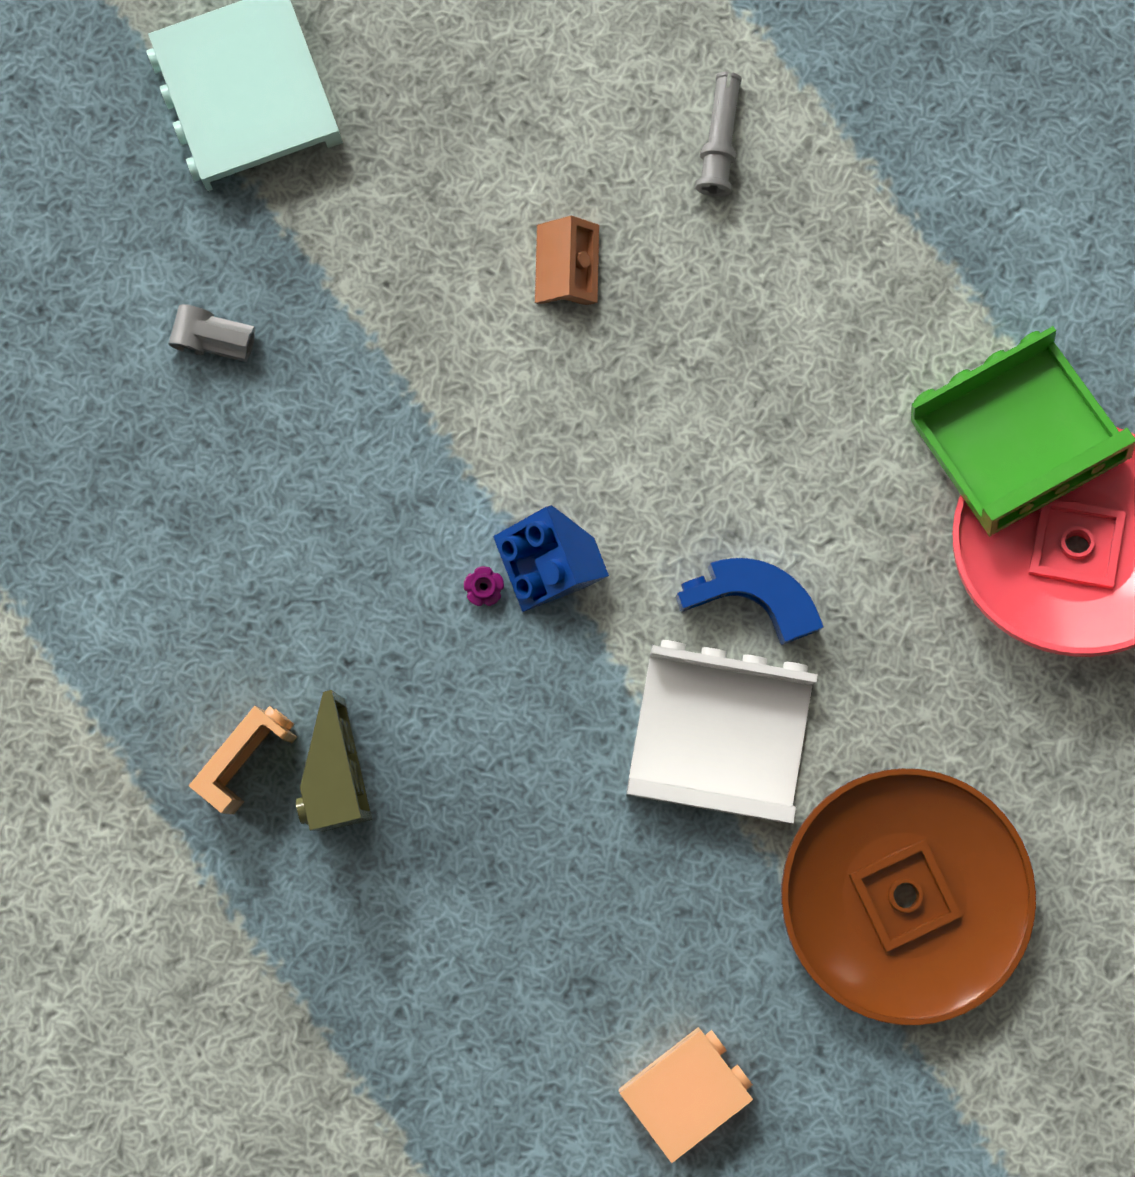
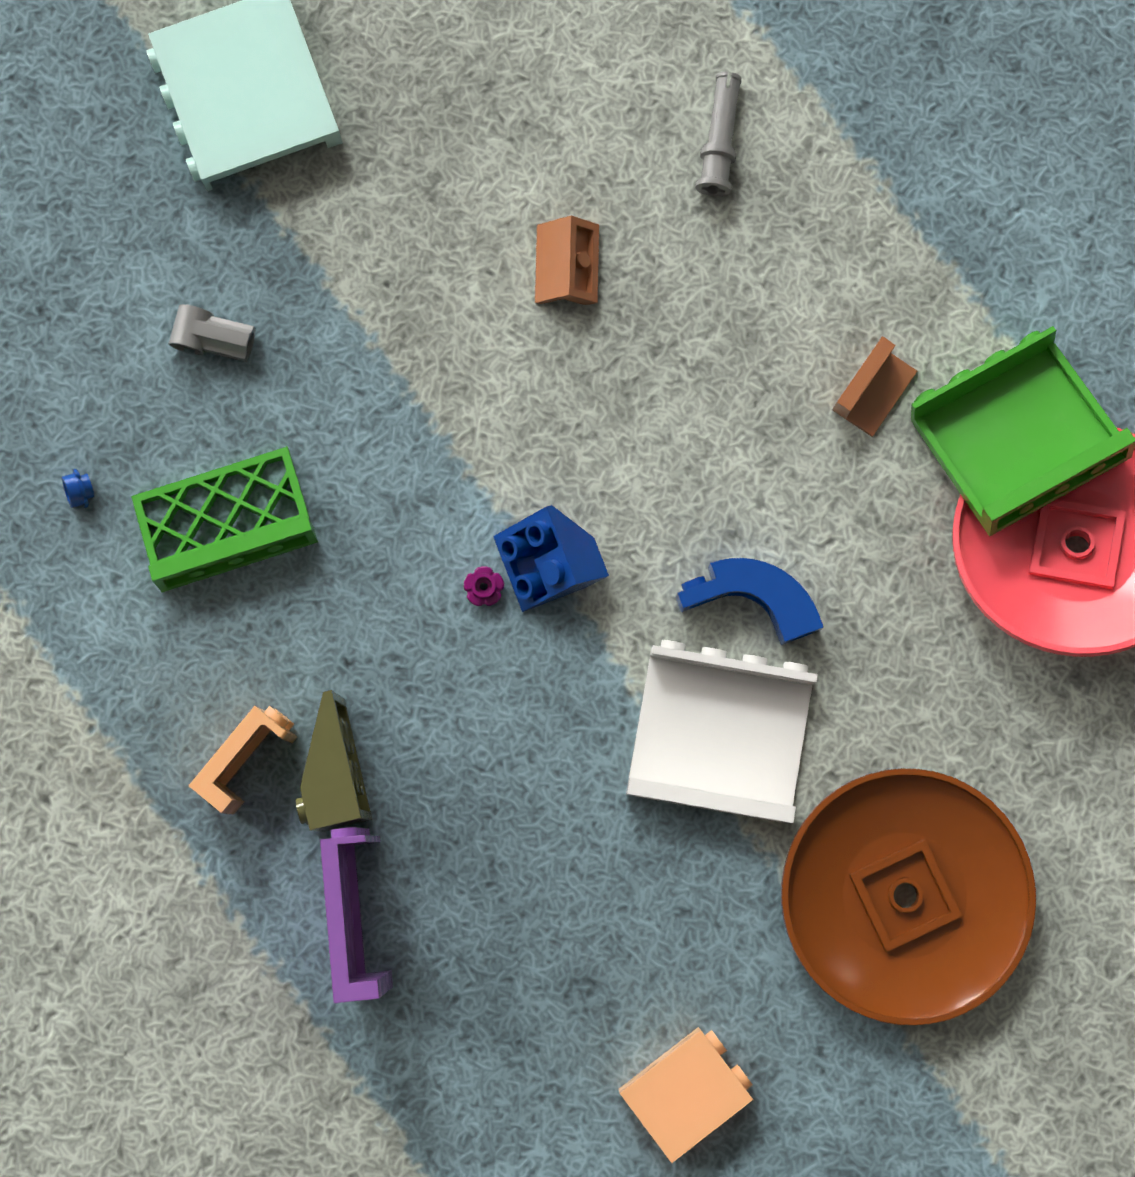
(77, 489): none -> blue plate
(230, 552): none -> bright green fence
(344, 918): none -> medium lavender panel
(875, 388): none -> nougat panel

